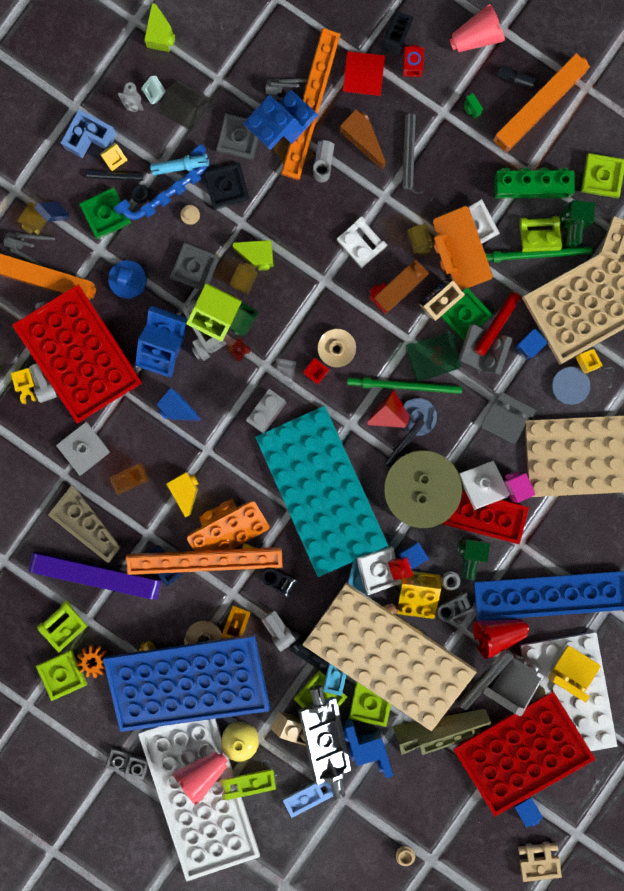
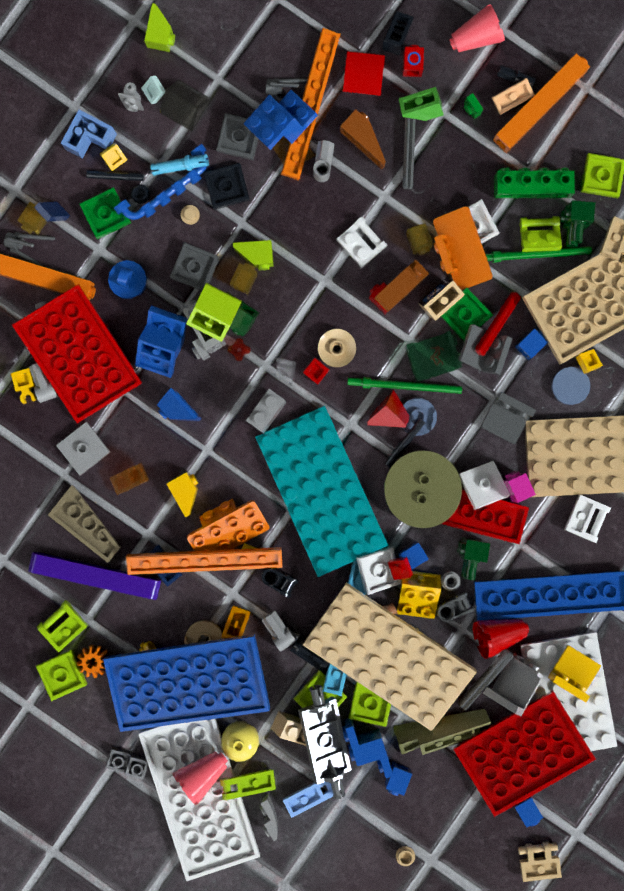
(270, 822): none -> light grey slope
(399, 781): none -> blue brick
(422, 105): none -> bright green slope
(513, 96): none -> light nougat plate
(581, 517): none -> white plate

